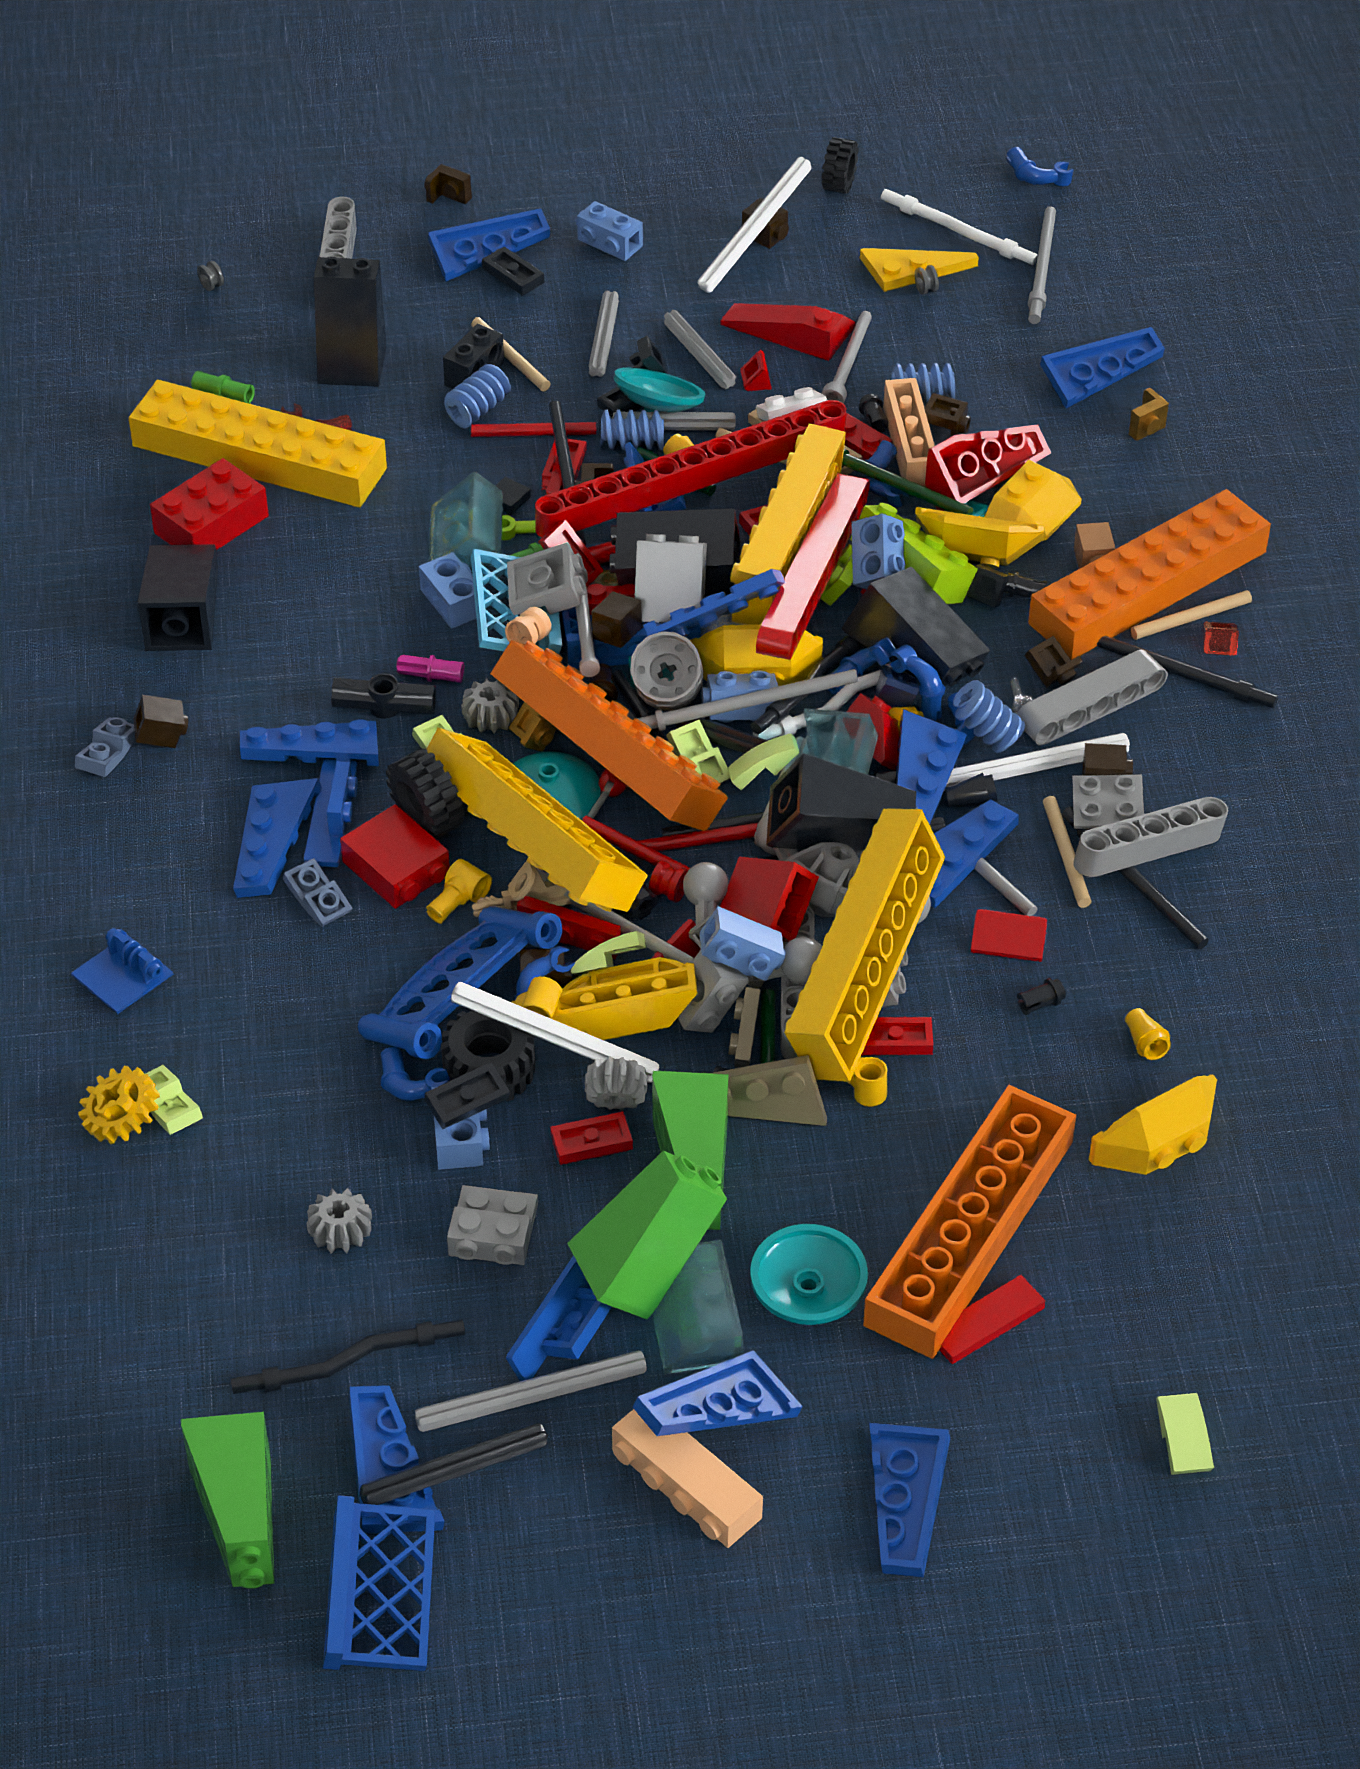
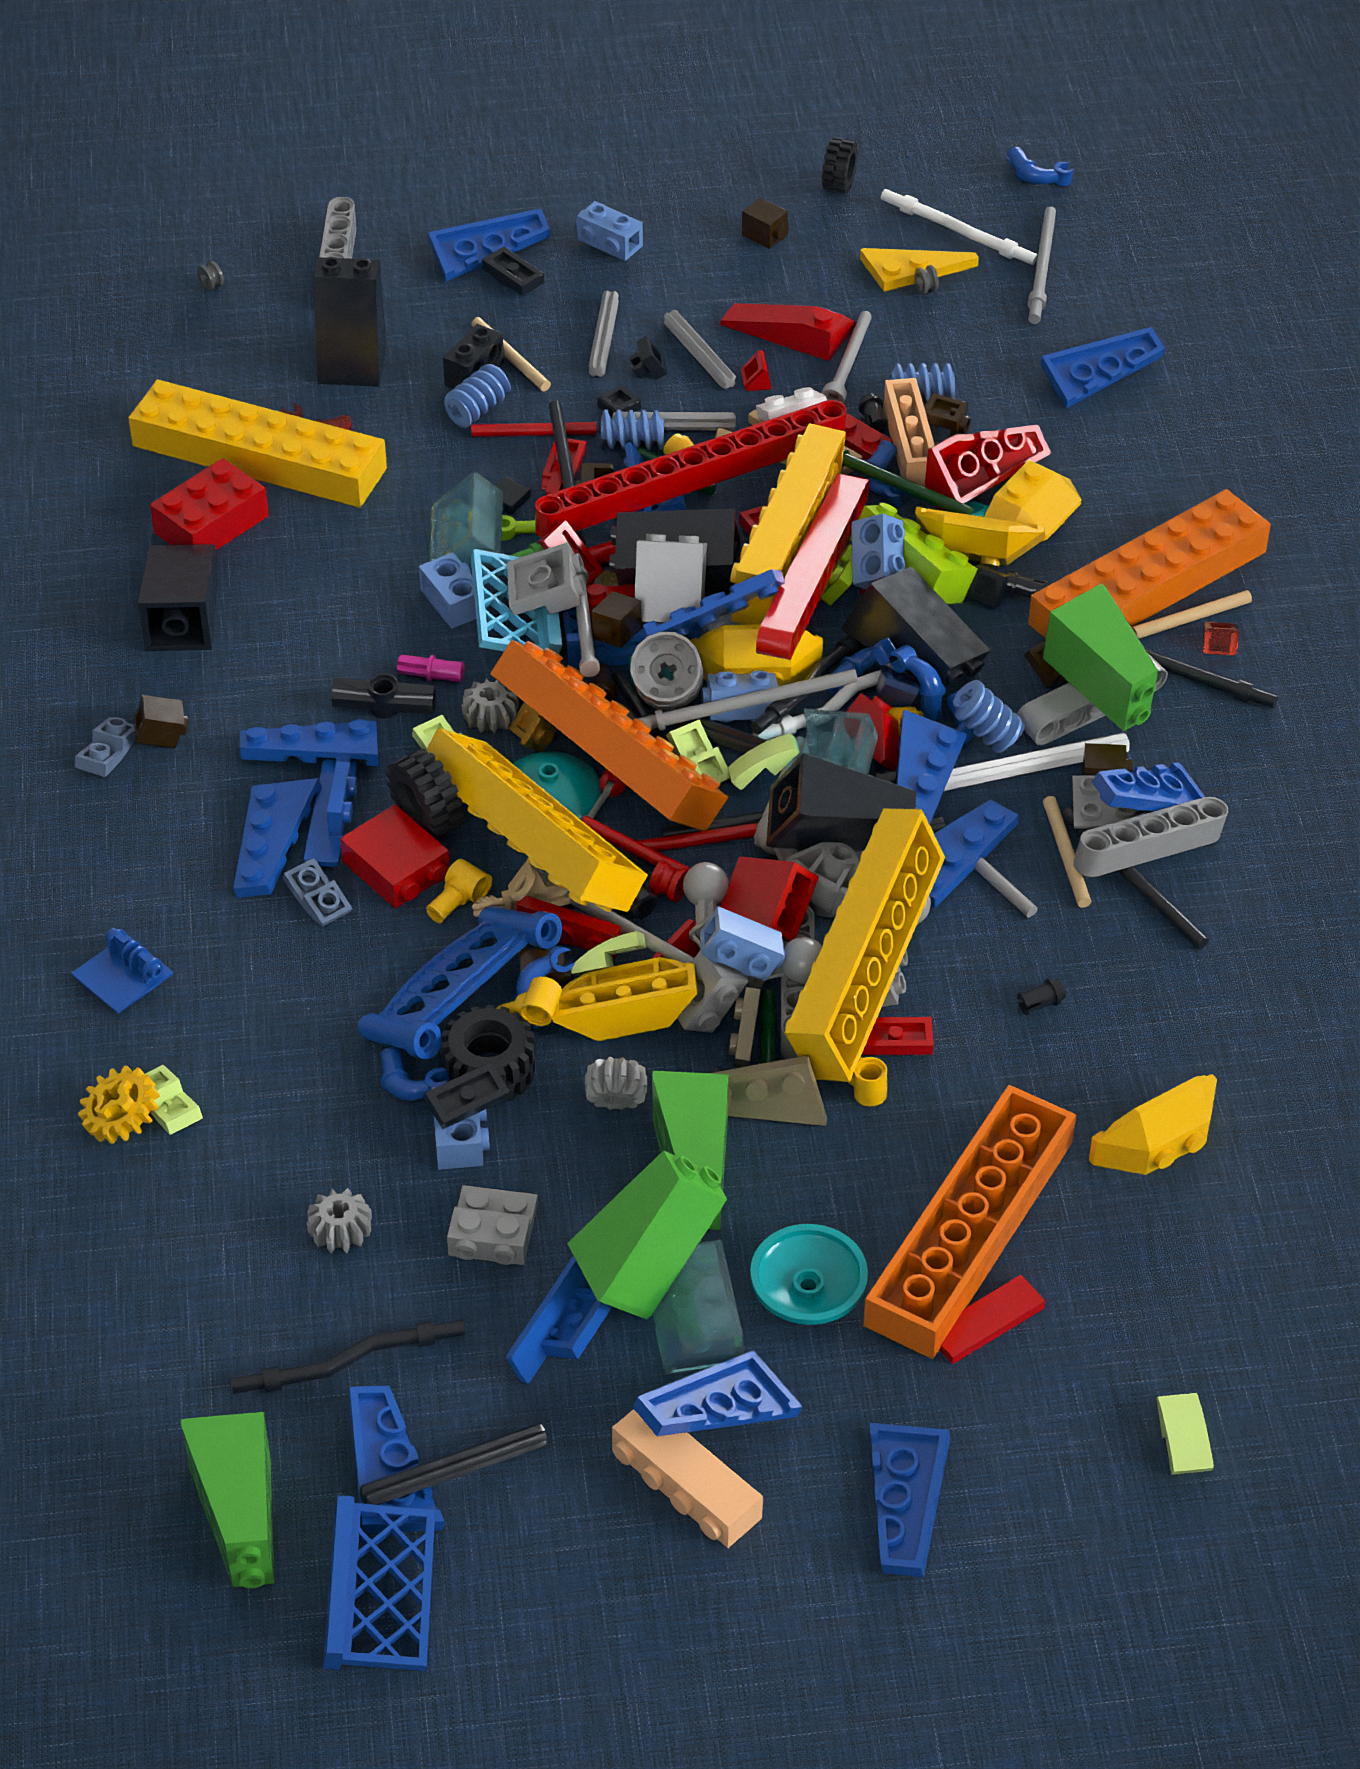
(223, 386): bright green pin -> none
(448, 183): dark brown bracket -> none
(530, 1391): light grey axle -> none
(531, 624): light nougat wheel -> none
(544, 1027): white axle -> none
(591, 1138): red plate -> none
(658, 390): teal dish -> none
(754, 224): white axle -> none
(972, 791): black cone -> none
(1009, 935): red slope -> none
(1019, 699): clear hand -> none
(1092, 542): medium nougat brick -> none
(1102, 657): none -> bright green slope
(1147, 789): none -> blue wing
(1148, 417): pearl gold bracket -> none
(1148, 1036): yellow cone -> none

